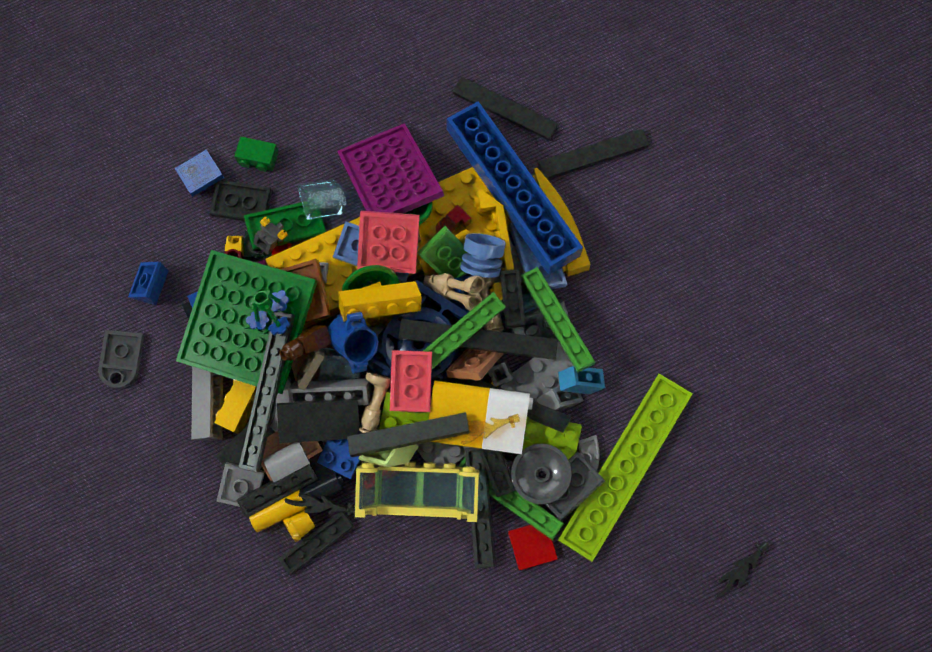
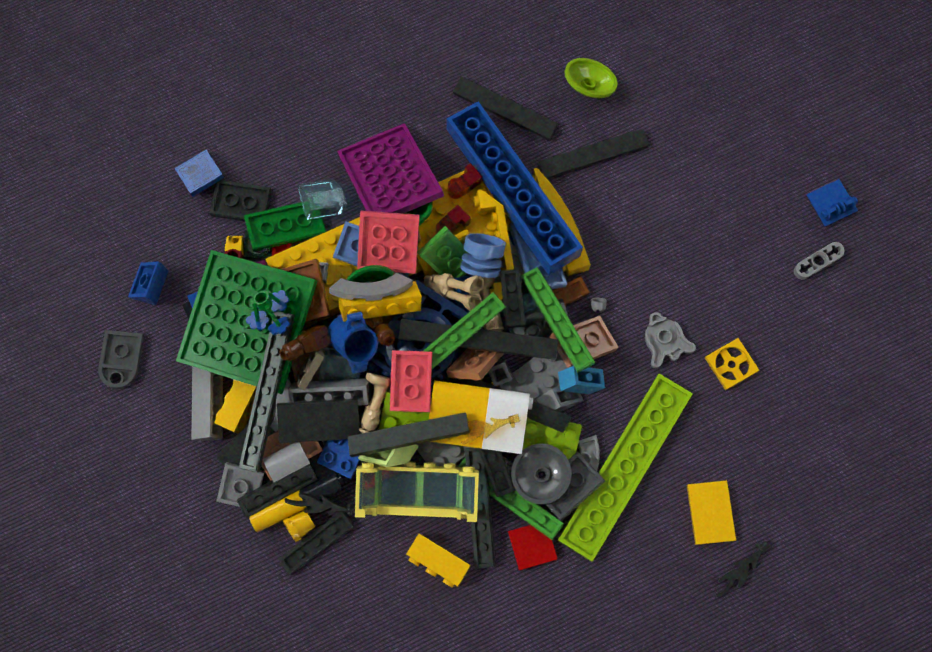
(256, 154): green brick -> none
(269, 235): dark grey piece -> none
(371, 291): none -> light grey tile
(383, 331): none -> reddish brown piece
(437, 561): none -> yellow brick
(465, 183): none -> leg
(573, 291): none -> dark orange tile
(590, 78): none -> lime dish
(595, 337): none -> nougat plate
(598, 304): none -> light grey hinge
(666, 339): none -> light grey tile
(711, 512): none -> yellow tile
(727, 383): none -> yellow piece
(827, 260): none -> light grey beam
(832, 202): none -> blue hinge

